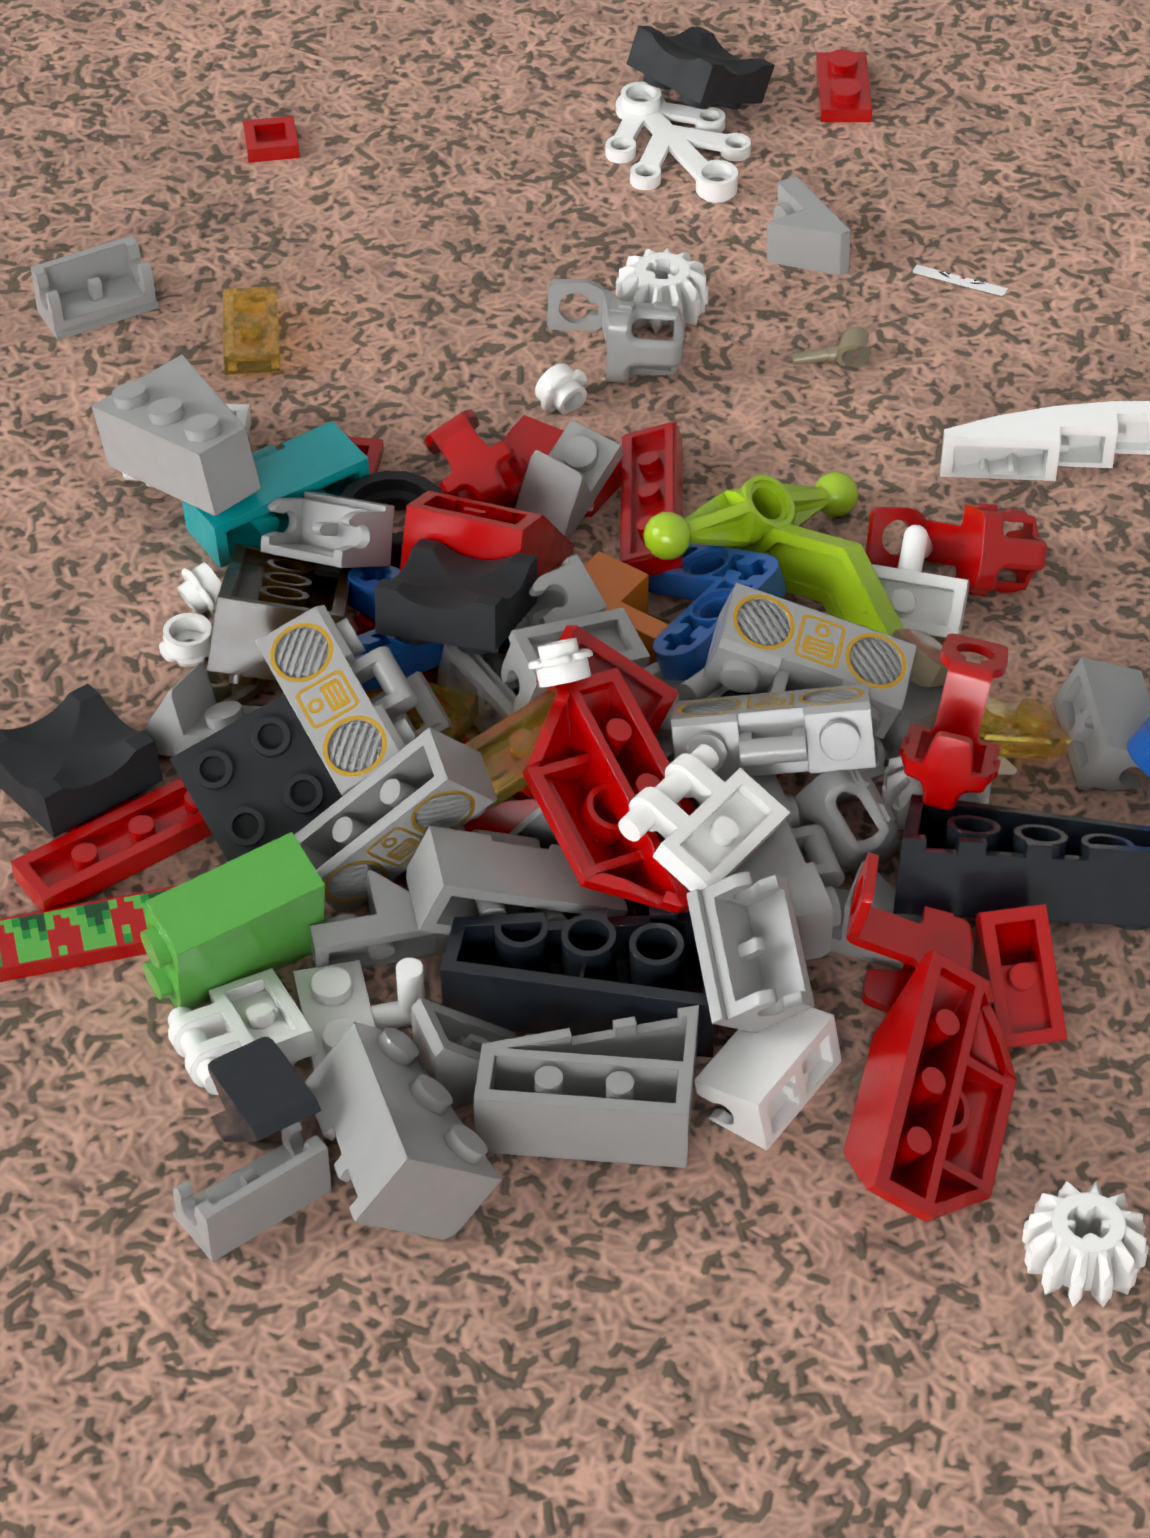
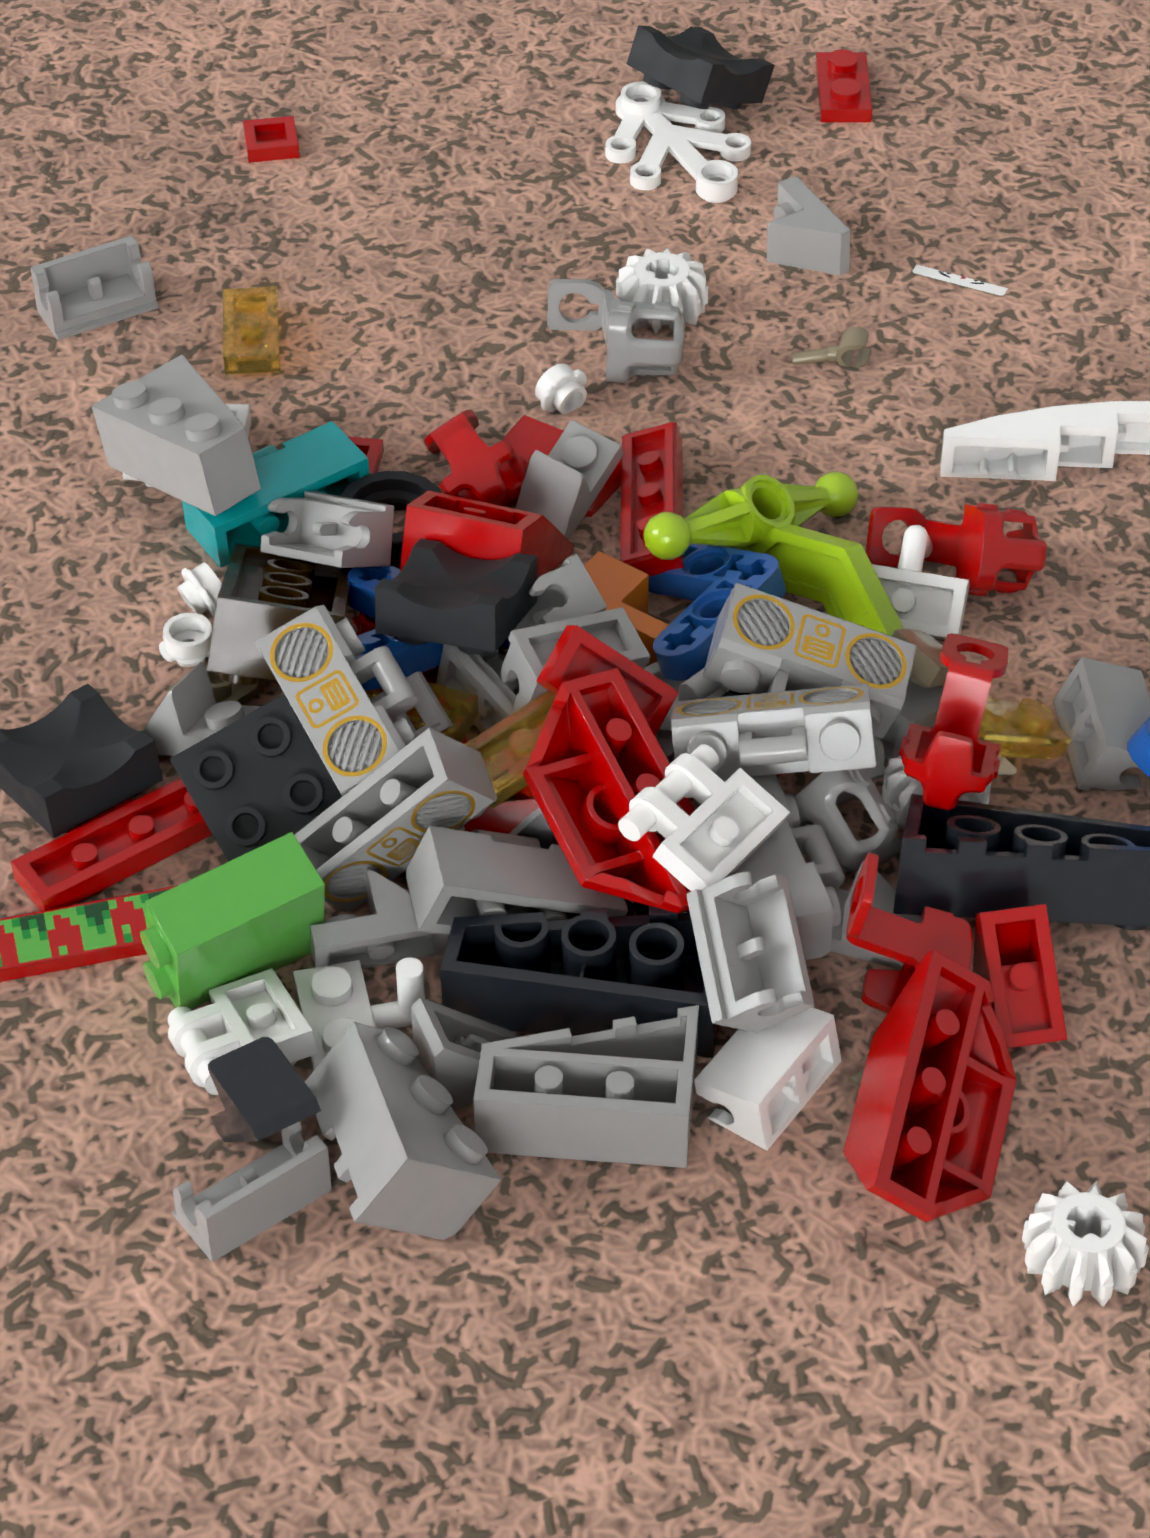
(561, 663): white plate -> none

